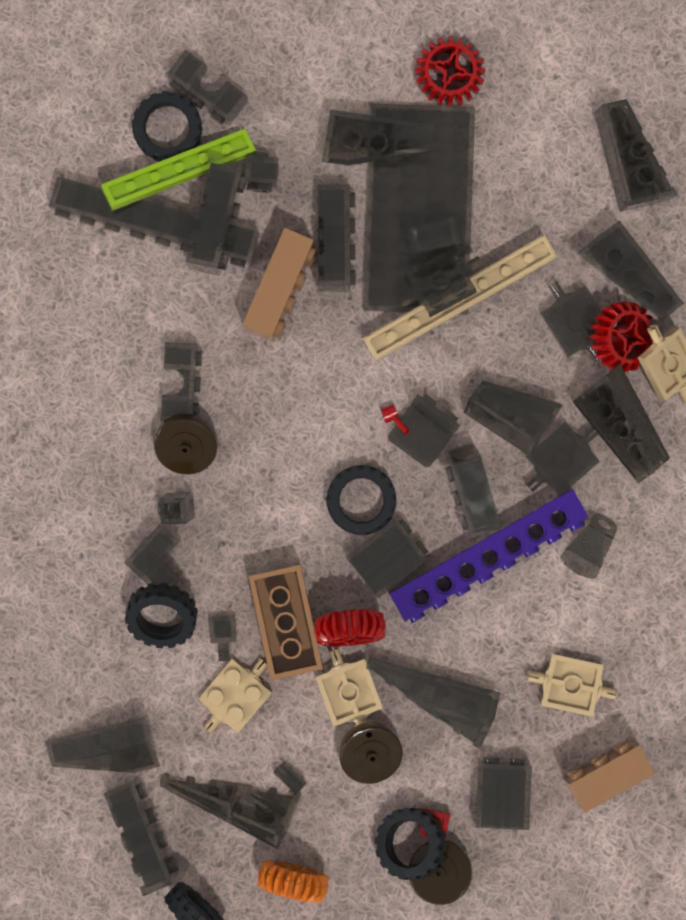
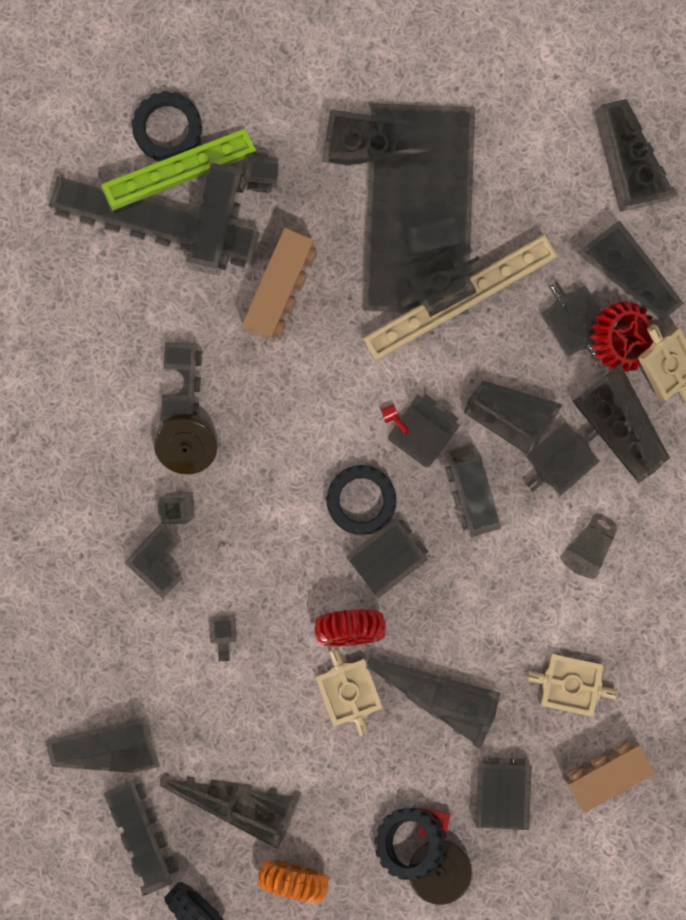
(166, 596): black tyre -> none
(224, 103): clear smoke arch -> none
(235, 696): tan plate -> none
(285, 622): medium nougat brick -> none
(291, 779): clear smoke pin -> none
(334, 238): clear smoke wedge -> none
(370, 752): dark brown wheel -> none
(439, 68): red gear -> none
(566, 503): dark purple brick -> none

